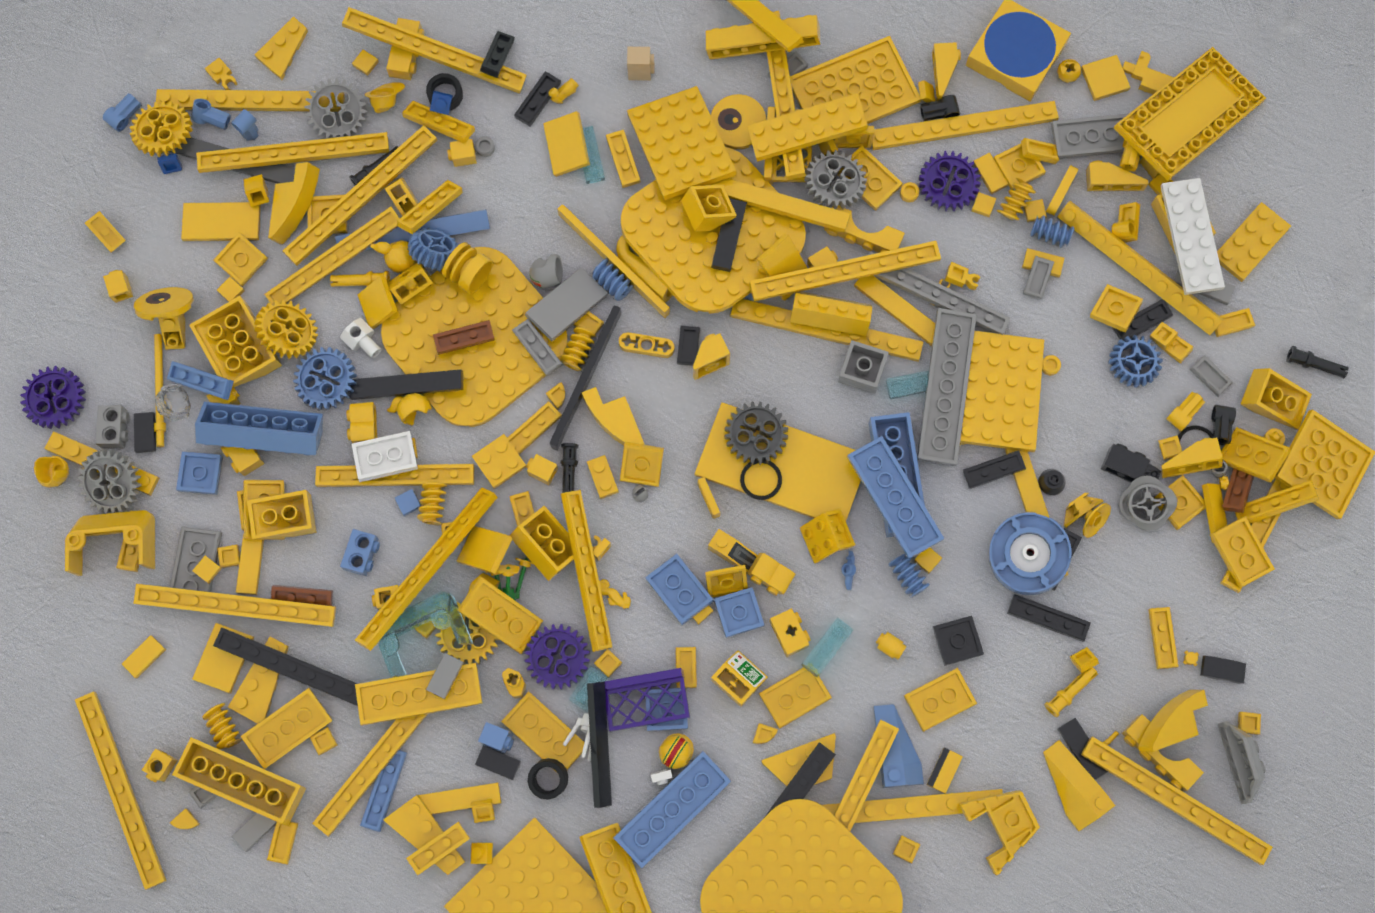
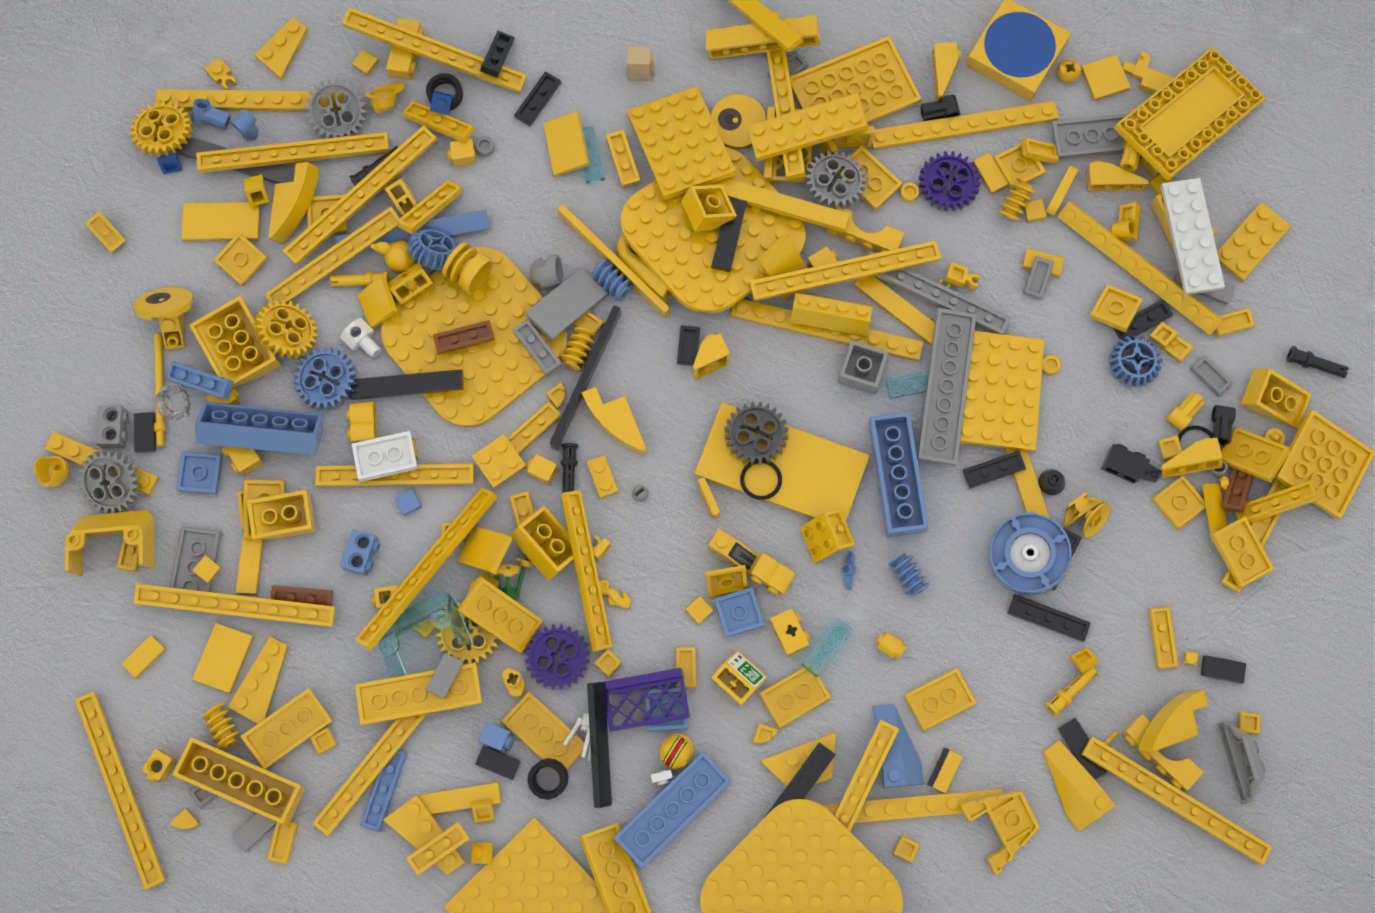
(70, 392): dark purple gear -> none
(118, 116): medium blue piece -> none
(118, 286): yellow brick -> none
(229, 556): yellow tile -> none
(230, 289): yellow tile -> none
(286, 665): black tile -> none
(408, 406): yellow hair -> none
(431, 502): yellow piece -> none
(564, 91): yellow arm -> none
(580, 694): clear light blue plate -> none
(641, 464): yellow tile -> none
(661, 343): yellow beam -> none
(679, 589): medium blue plate -> none
(895, 497): medium blue plate -> none
(926, 91): yellow tile -> none
(928, 560): yellow tile -> none
(958, 640): black plate -> none
(983, 204): yellow tile -> none
(1052, 231): medium blue piece -> none
(1169, 500): light grey piece -> none

